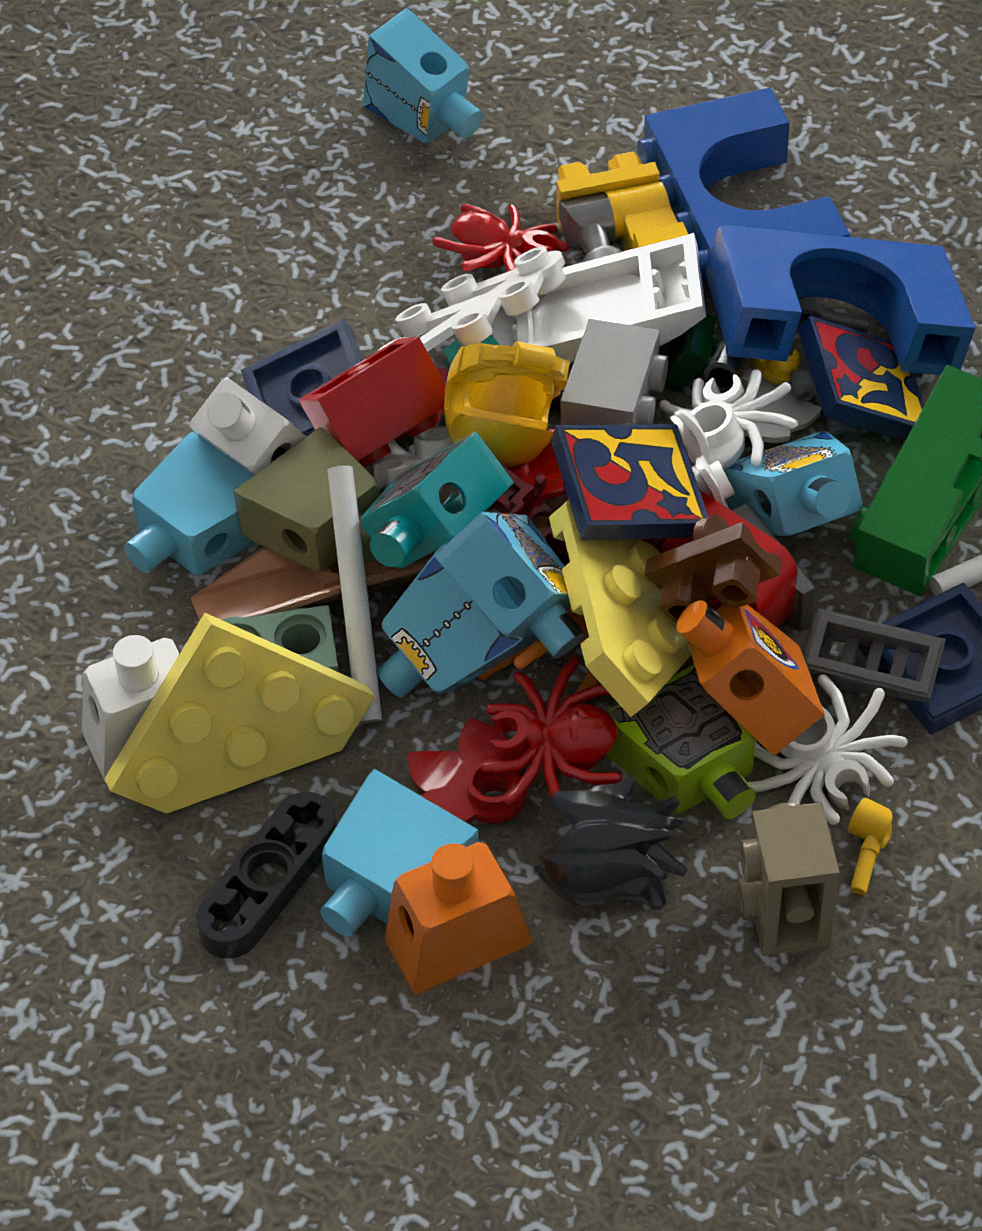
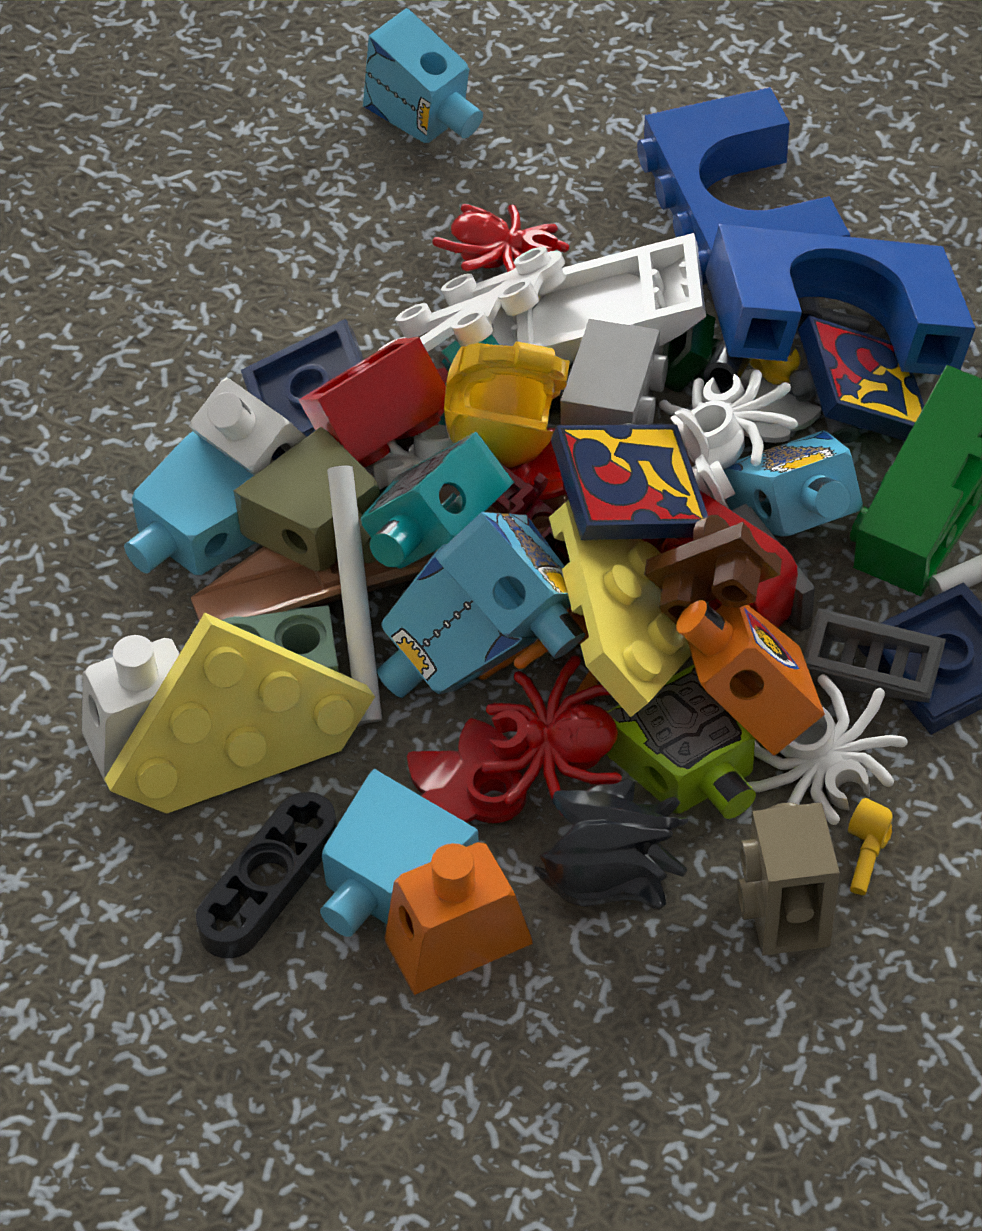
(614, 205): yellow hips -> none

